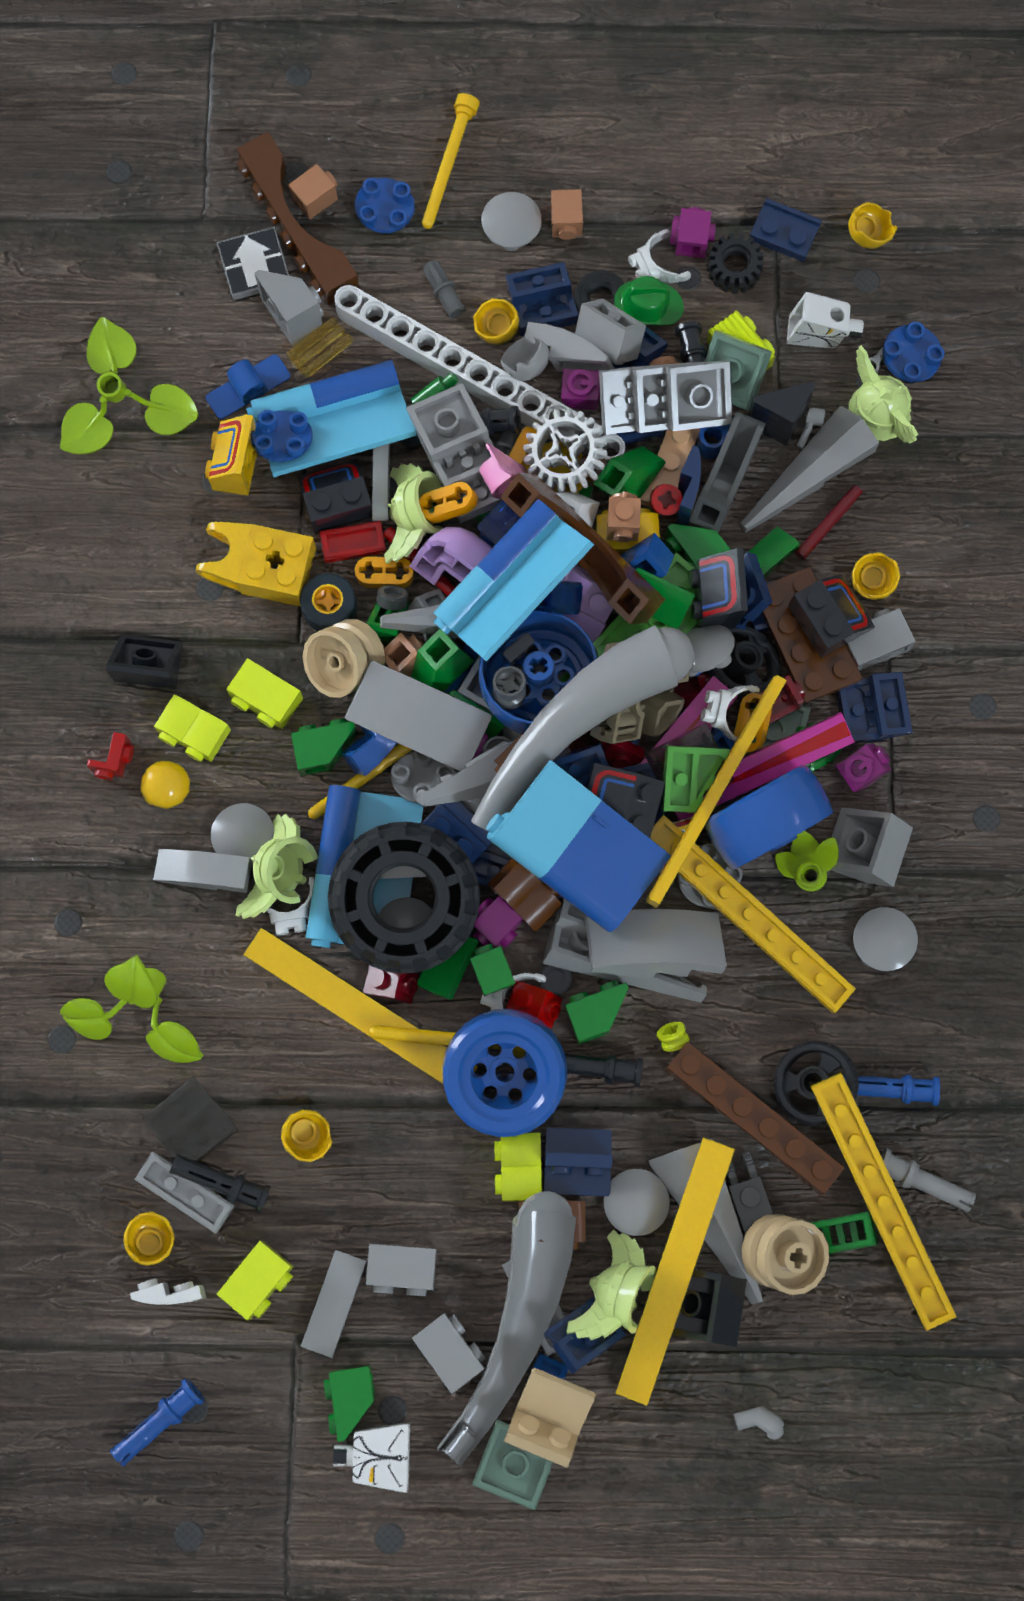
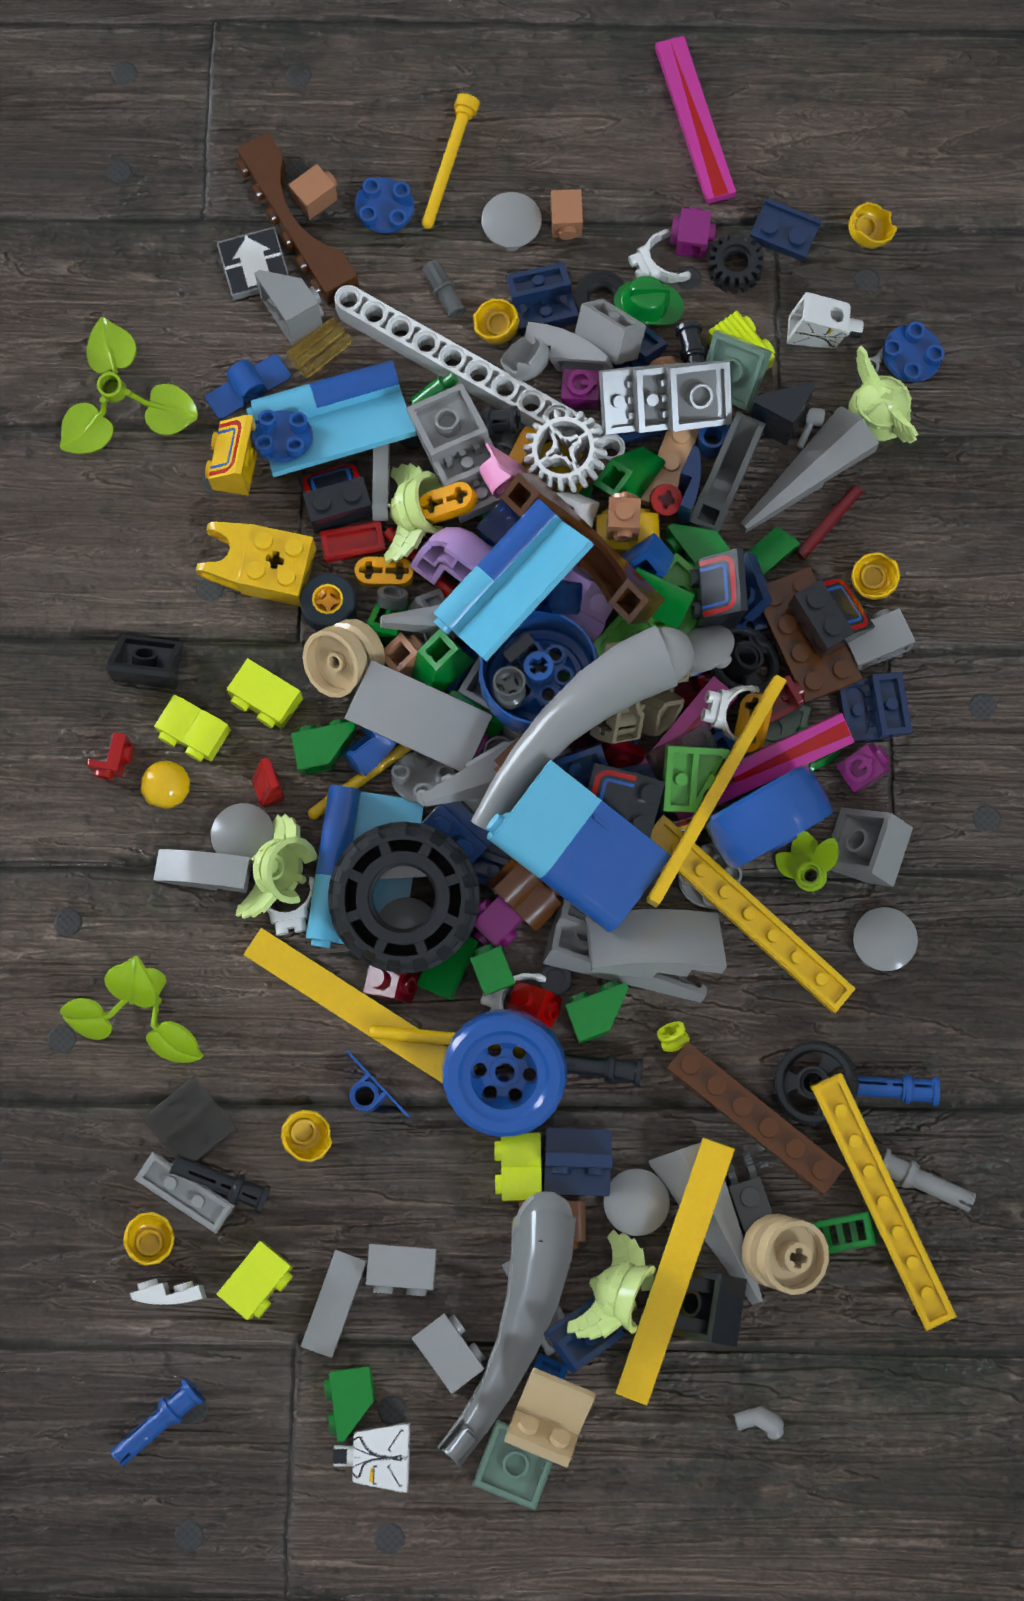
(267, 784): none -> red slope
(370, 1082): none -> blue piece
(695, 120): none -> dark pink tile

